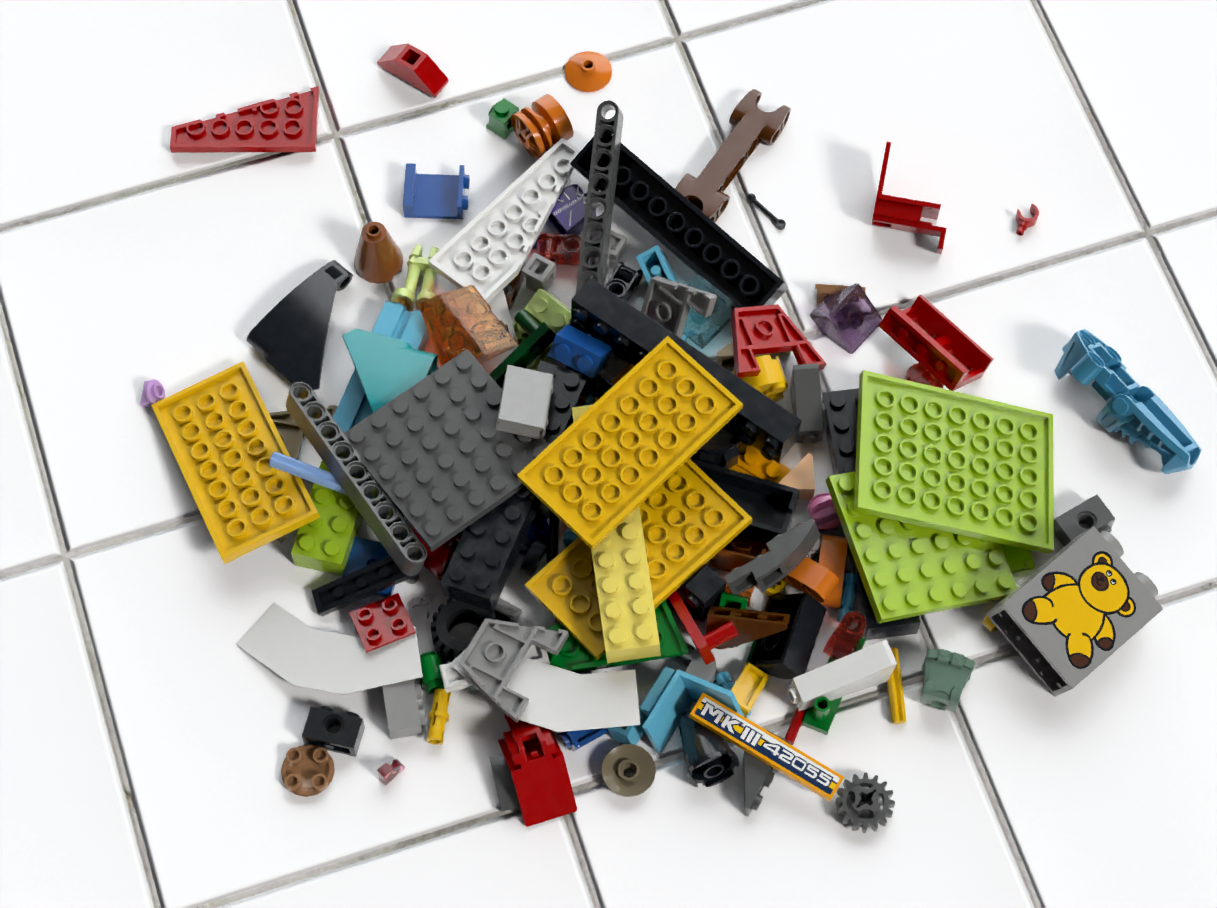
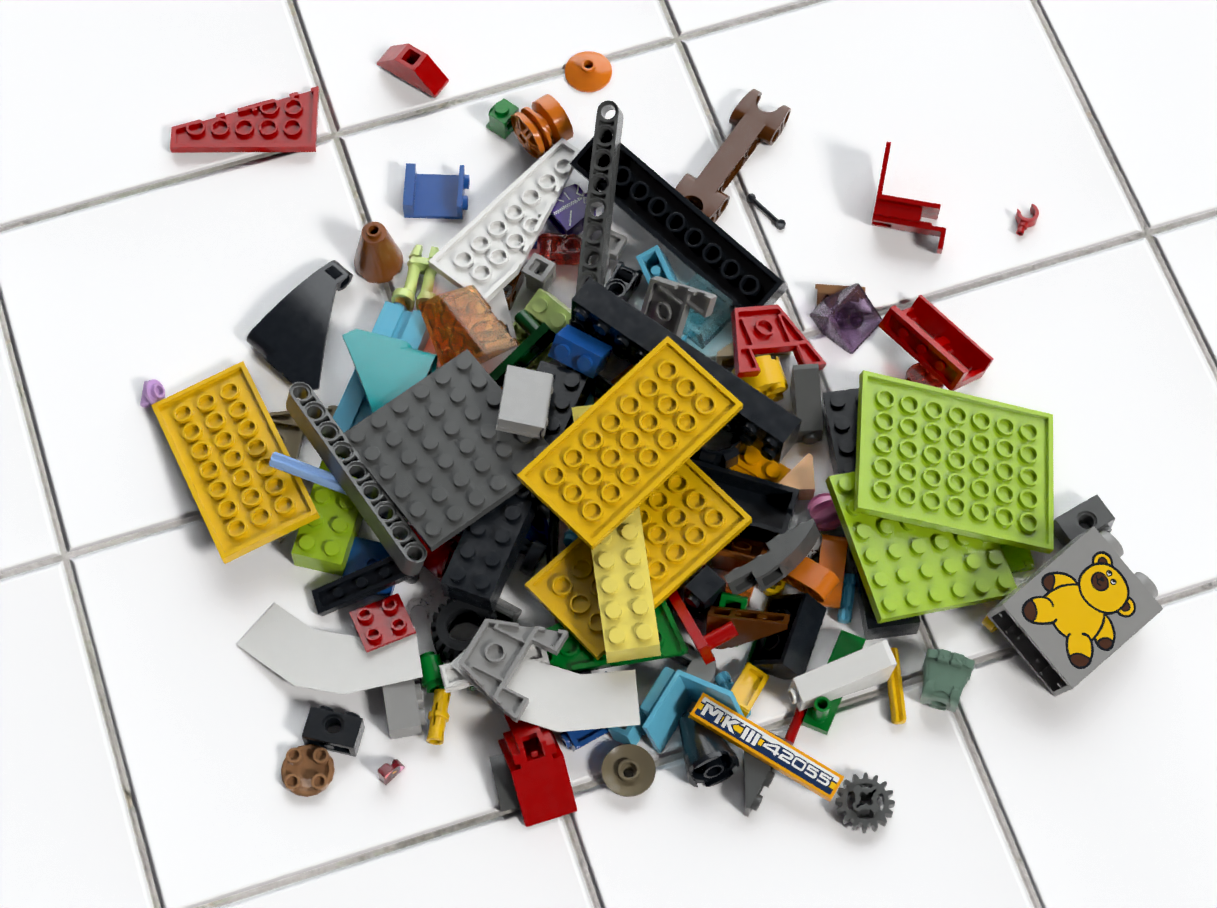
(845, 640): clear red piece -> none
(1129, 406): dark azure piece -> none

